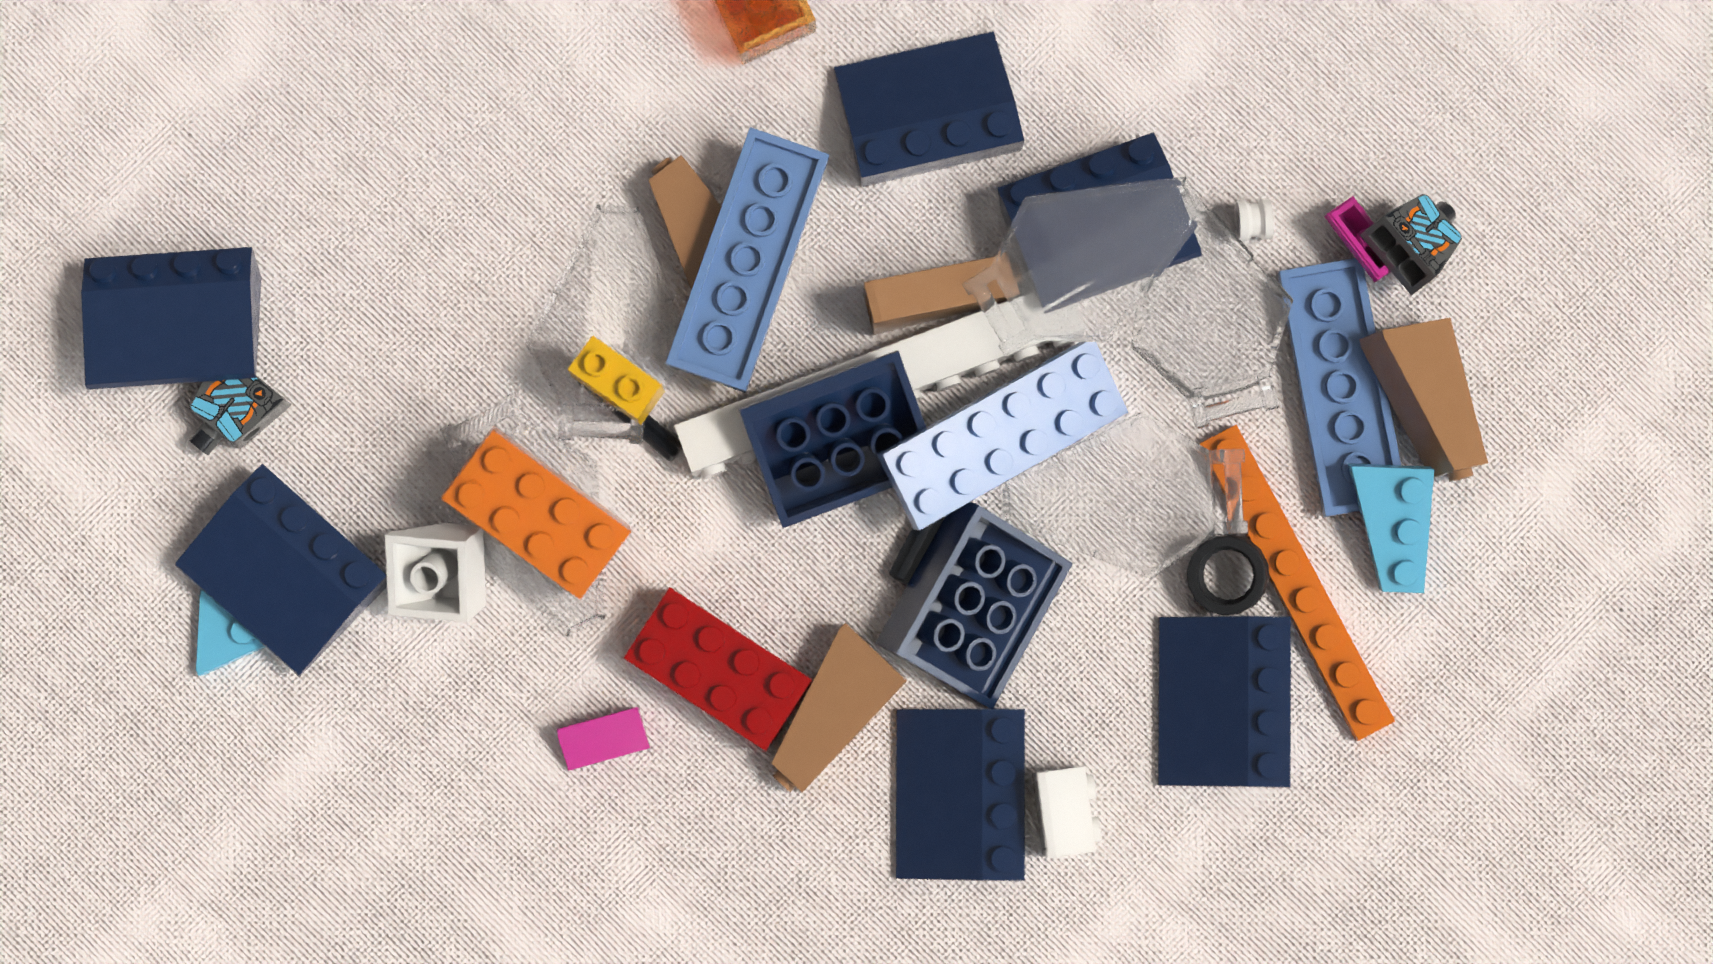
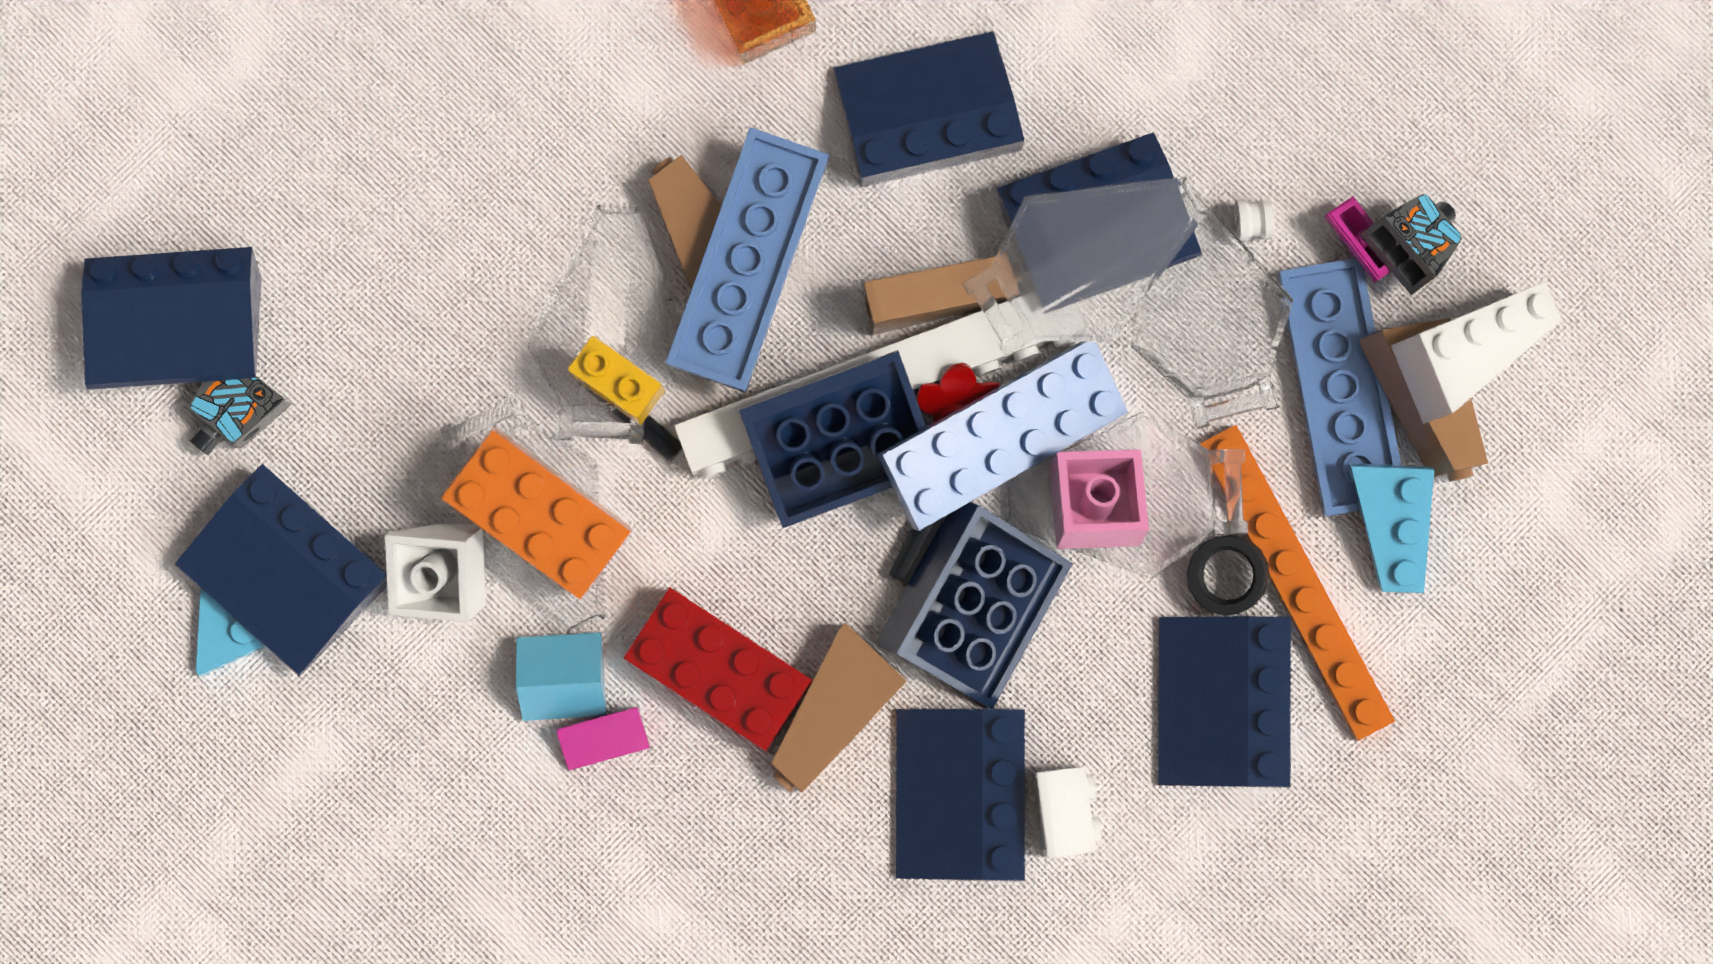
(560, 676): none -> medium azure slope
(955, 390): none -> red plate
(1099, 499): none -> bright pink brick
(1466, 353): none -> white wedge

